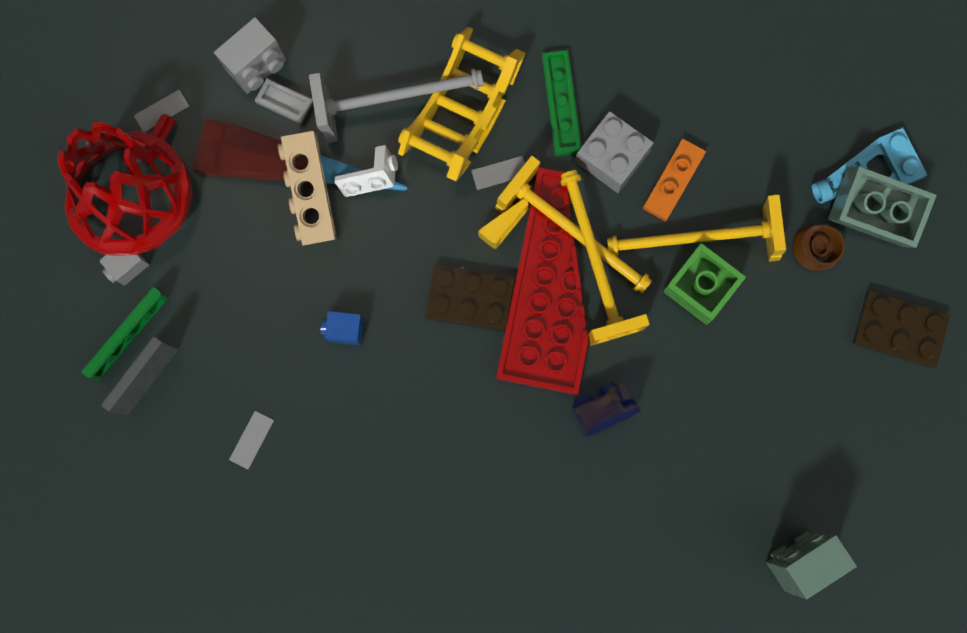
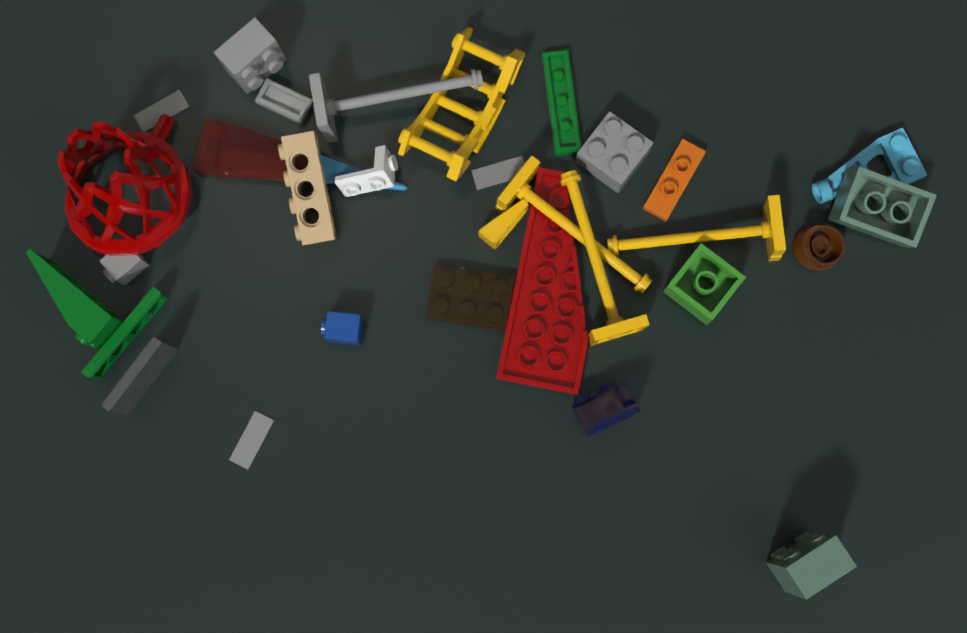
(79, 306): none -> green slope
(901, 329): dark brown plate -> none

